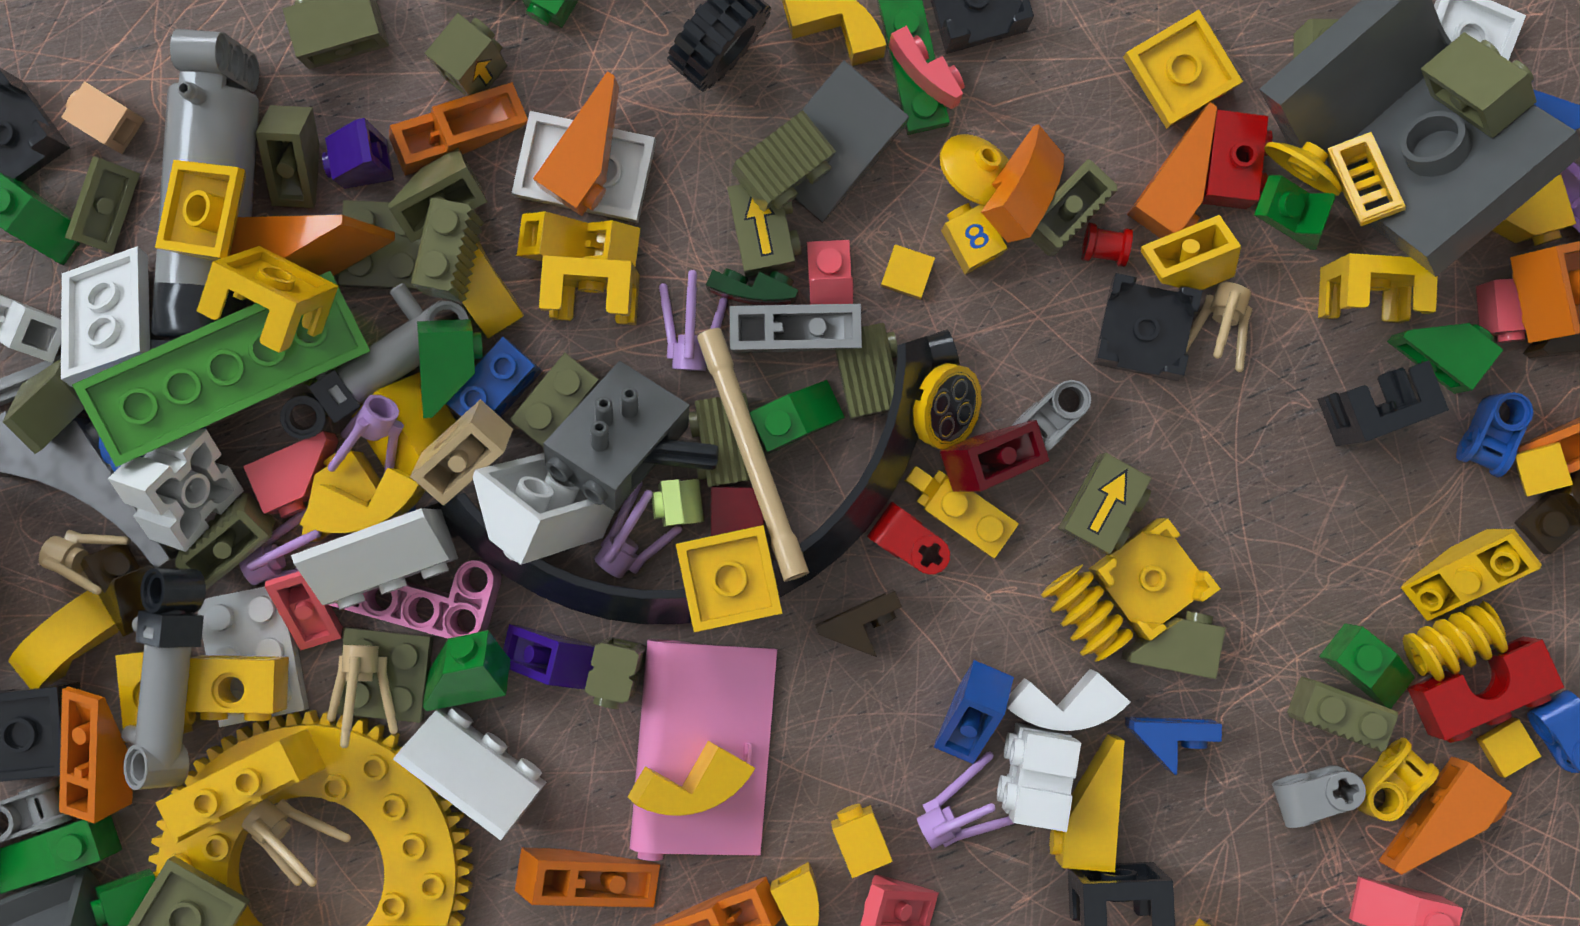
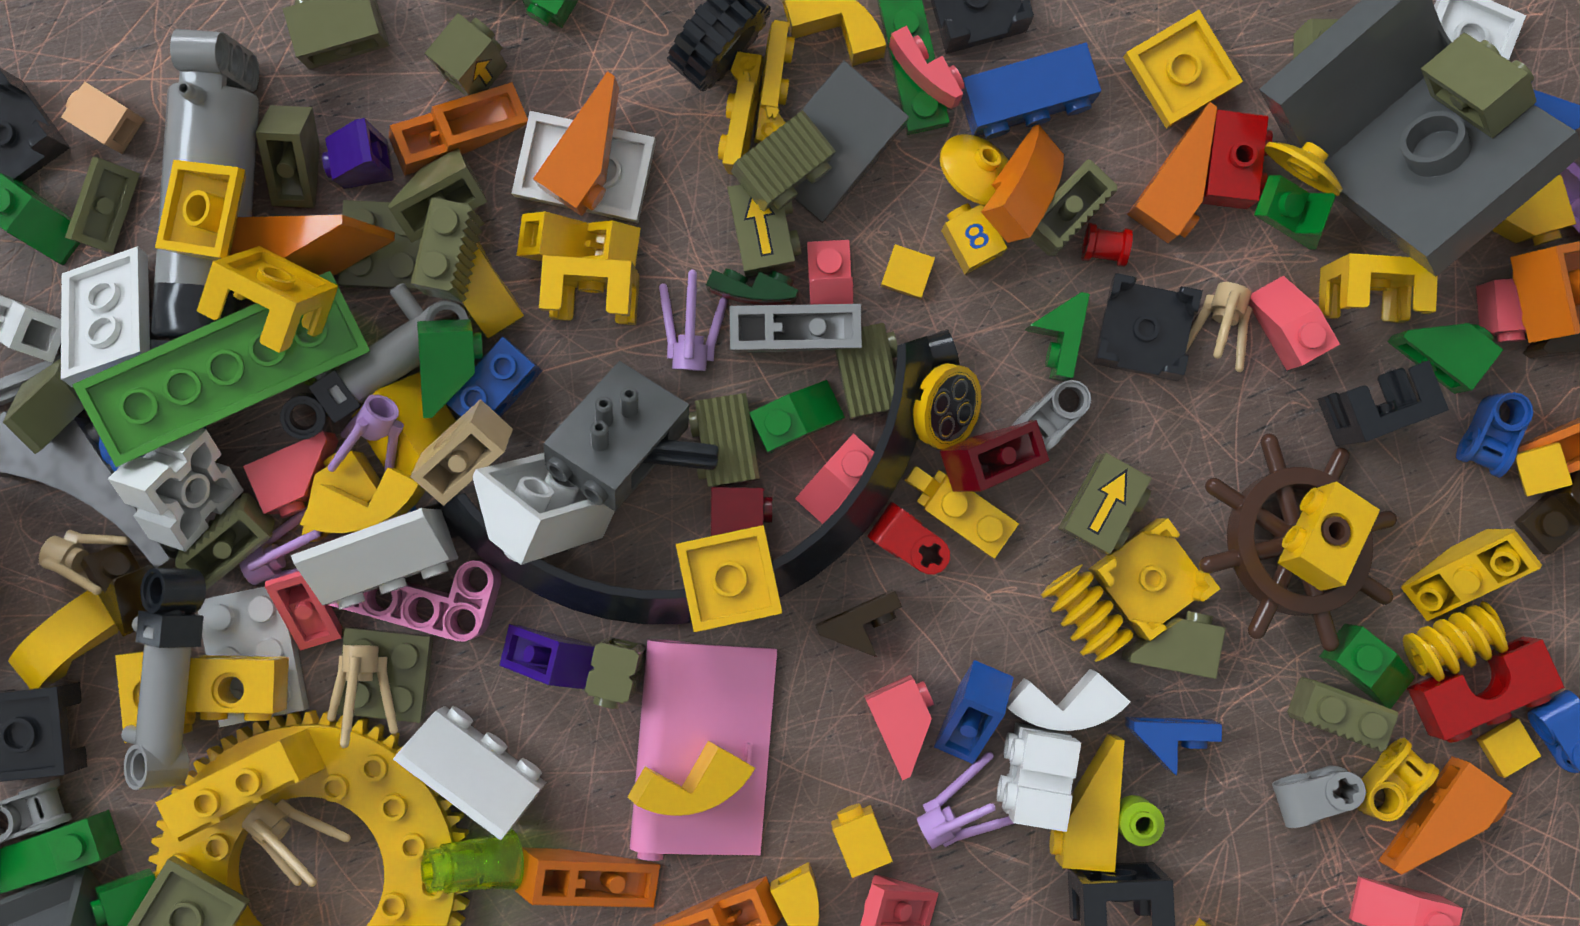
(91, 758): orange slope -> none
(467, 672): green slope -> none
(474, 865): none -> clear neon green plant
(554, 399): olive brick -> none
(618, 549): lavender plant -> none
(678, 502): yellowish green plate -> none
(741, 108): none -> yellow hinge
(773, 86): none -> yellow hinge
(783, 540): tan piece -> none
(836, 479): none -> coral slope
(902, 720): none -> coral slope
(1030, 91): none -> blue brick
(1067, 325): none -> green slope
(1152, 826): none -> lime brick
(1195, 255): yellow slope -> none
(1292, 323): none -> coral slope
(1322, 545): none -> reddish brown brick
(1356, 150): yellow slope -> none

